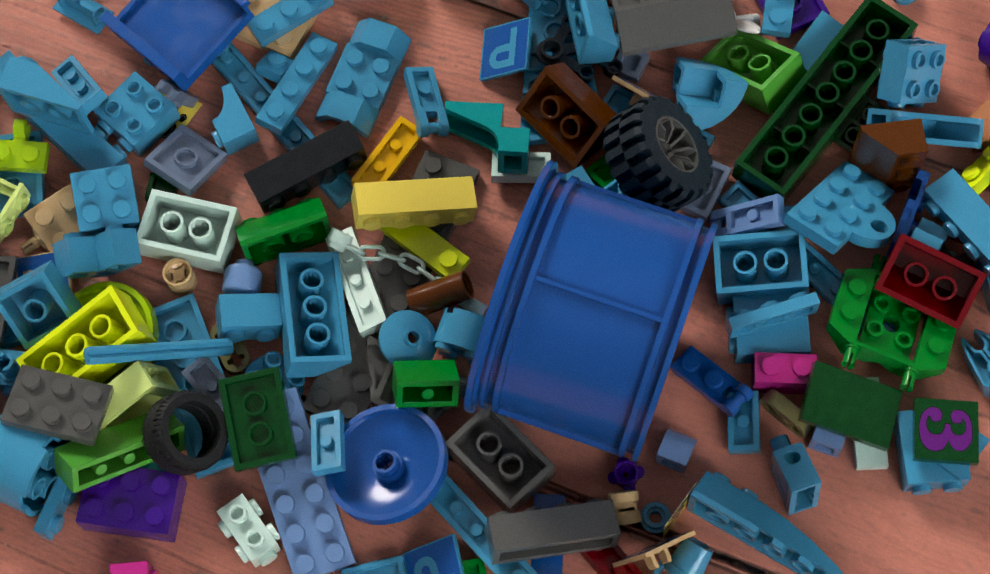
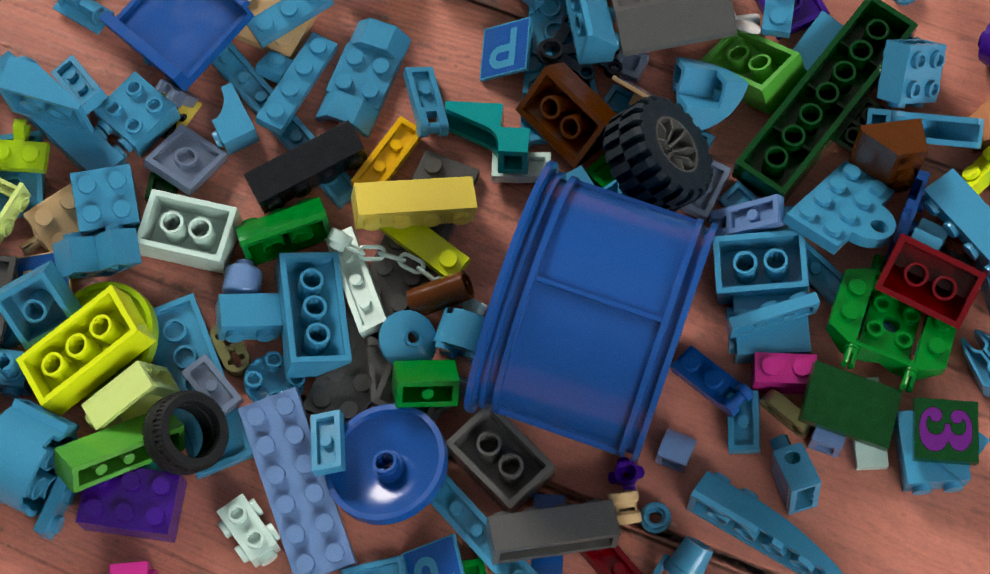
(57, 405): dark grey plate -> none
(158, 351): dark azure axle -> none
(178, 270): tan wheel -> none
(258, 419): dark green plate -> none
(659, 548): tan piece -> none
(678, 512): sticker -> none

